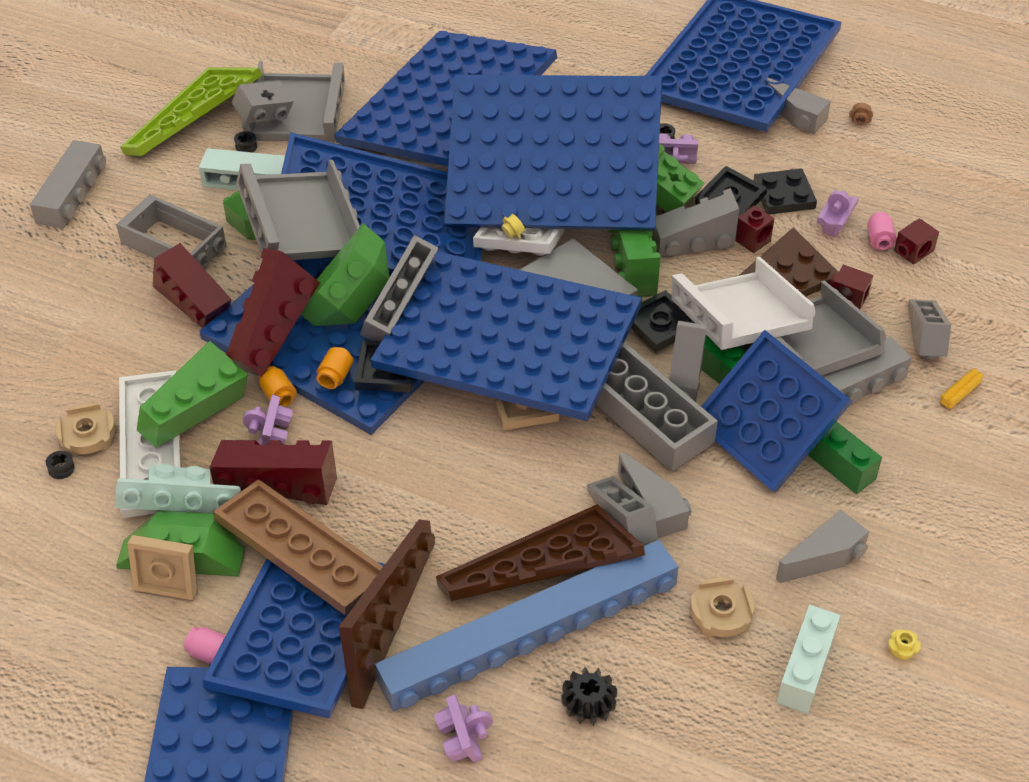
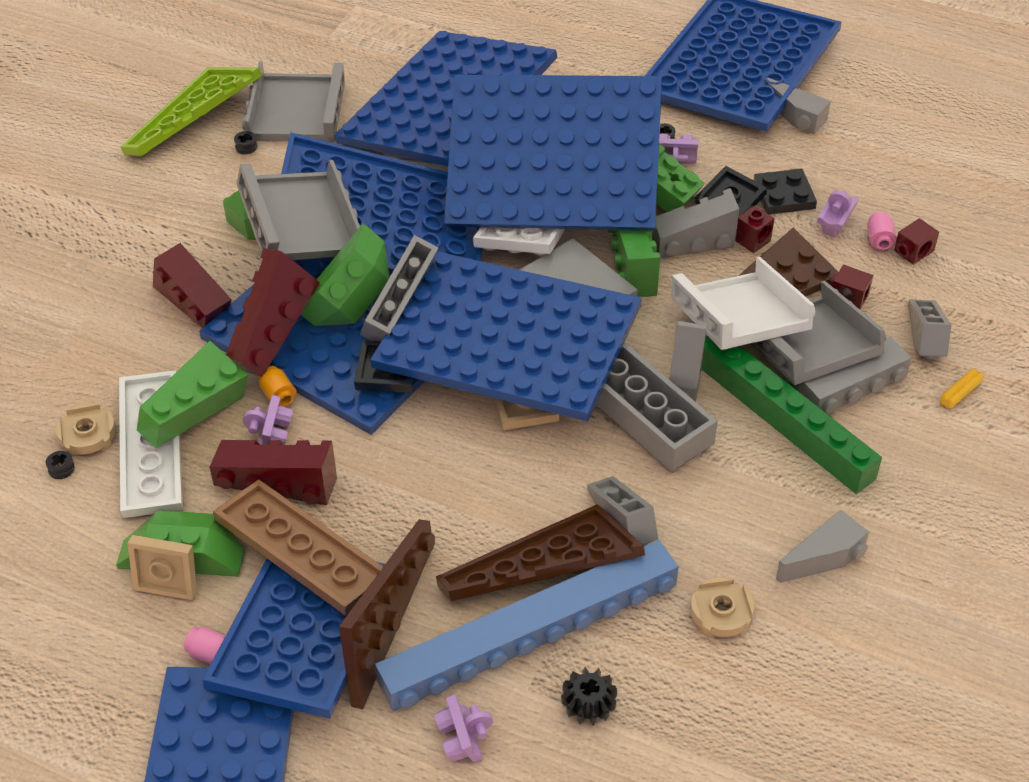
(68, 184): light grey brick -> none
(152, 209): light grey window -> none
(173, 490): light aqua bracket -> none
(221, 167): light aqua brick -> none
(262, 101): light grey brick -> none
(334, 367): light orange brick -> none
(512, 226): light yellow plate -> none
(658, 321): black plate -> none
(669, 507): light grey slope -> none
(773, 410): blue plate -> none
(808, 659): light aqua brick -> none
(861, 113): medium nougat plate -> none
(900, 649): light yellow plate -> none

